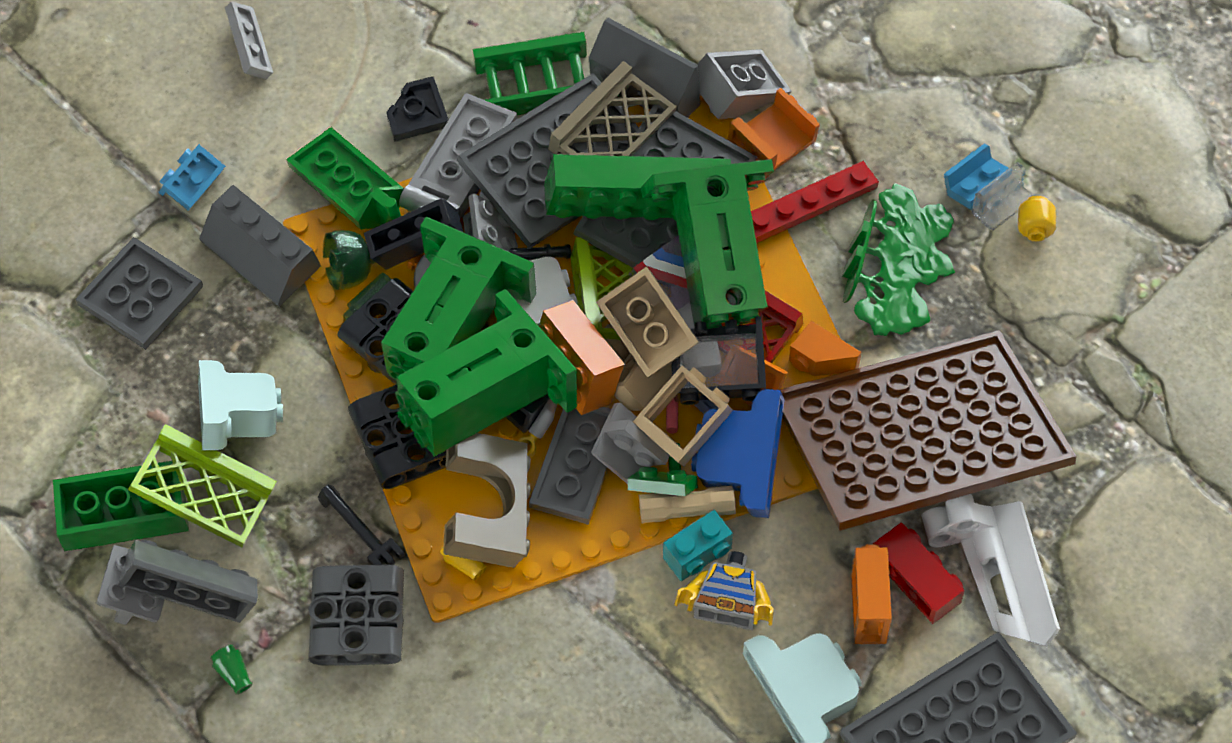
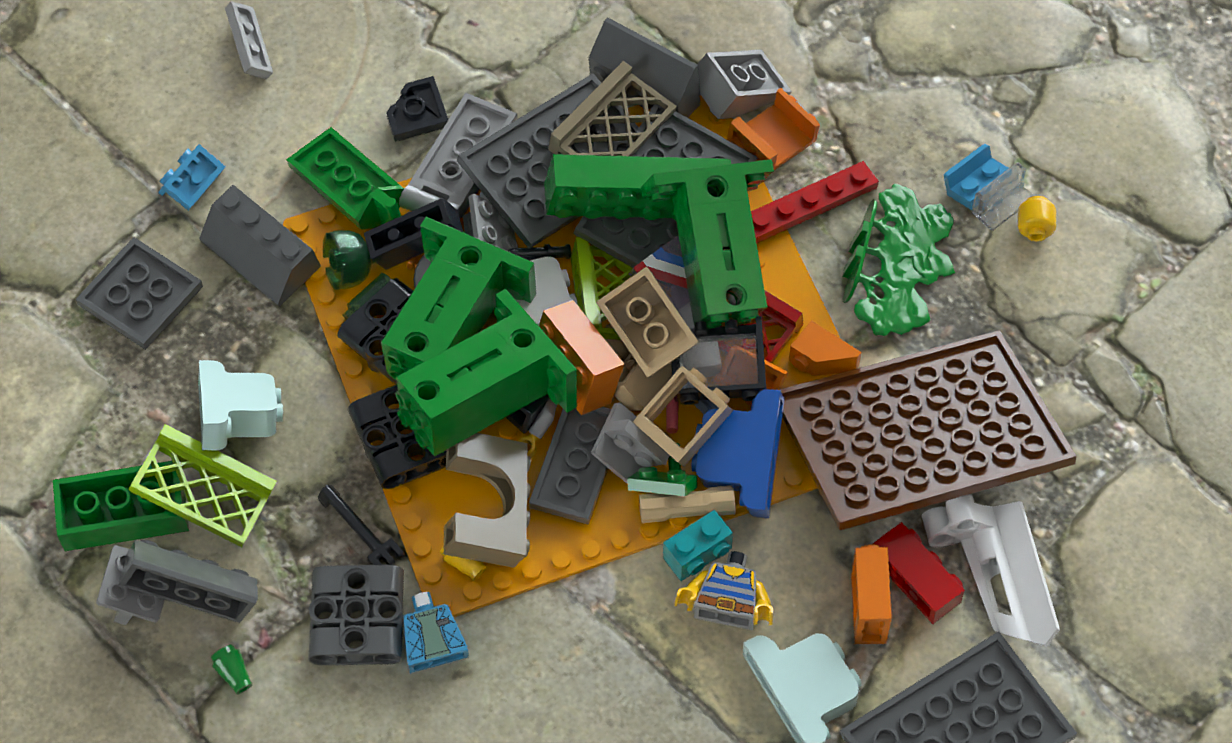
(432, 635): none -> torso
(530, 53): green fence -> none

